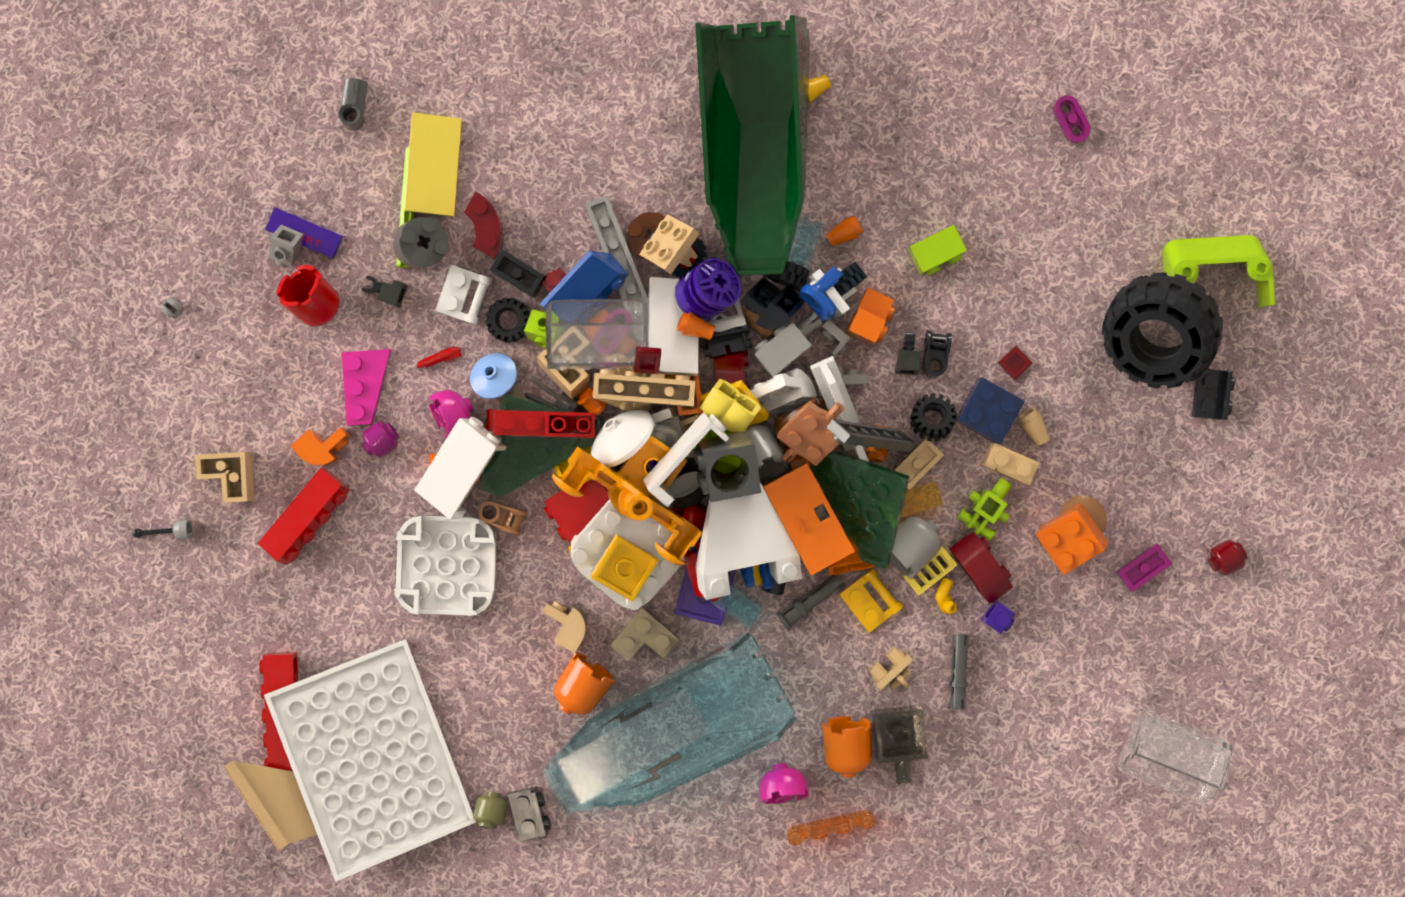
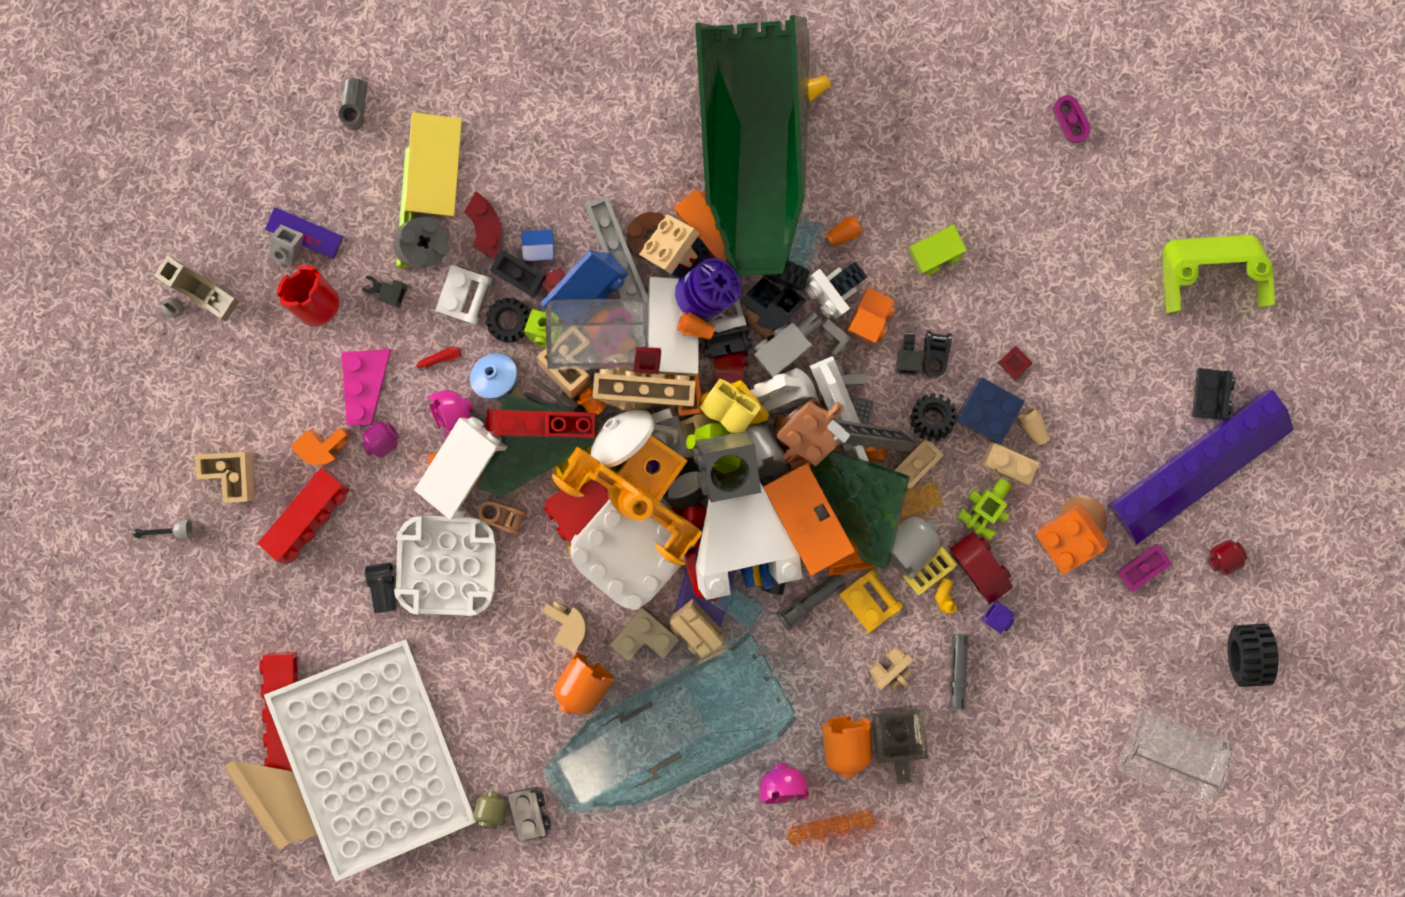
(196, 287): none -> dark tan arch
(381, 584): none -> black piece
(538, 245): none -> blue piece
(624, 568): yellow plate -> none
(656, 477): white panel -> none
(696, 628): none -> tan brick
(698, 215): none -> orange brick
(815, 296): blue piece -> none
(863, 408): none -> dark grey tile
(1170, 301): black tyre -> none
(1202, 466): none -> dark purple slope
(1253, 655): none -> black tyre

